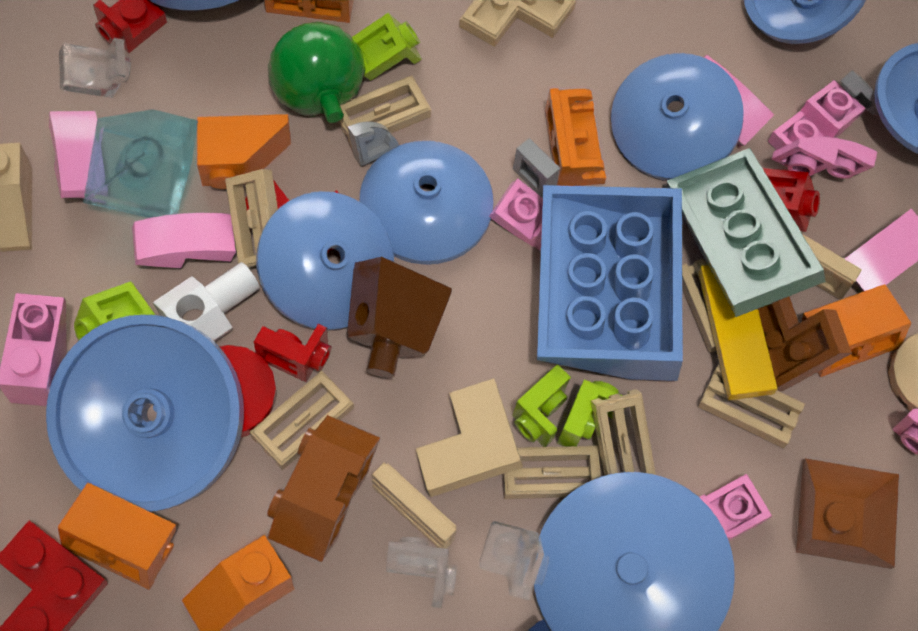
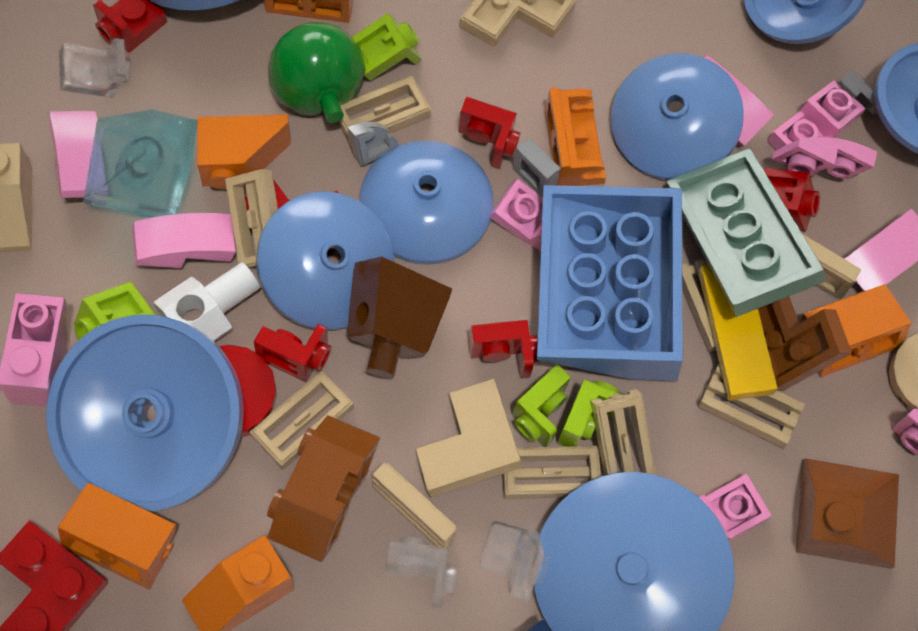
(490, 124): none -> red bracket
(501, 339): none -> red bracket

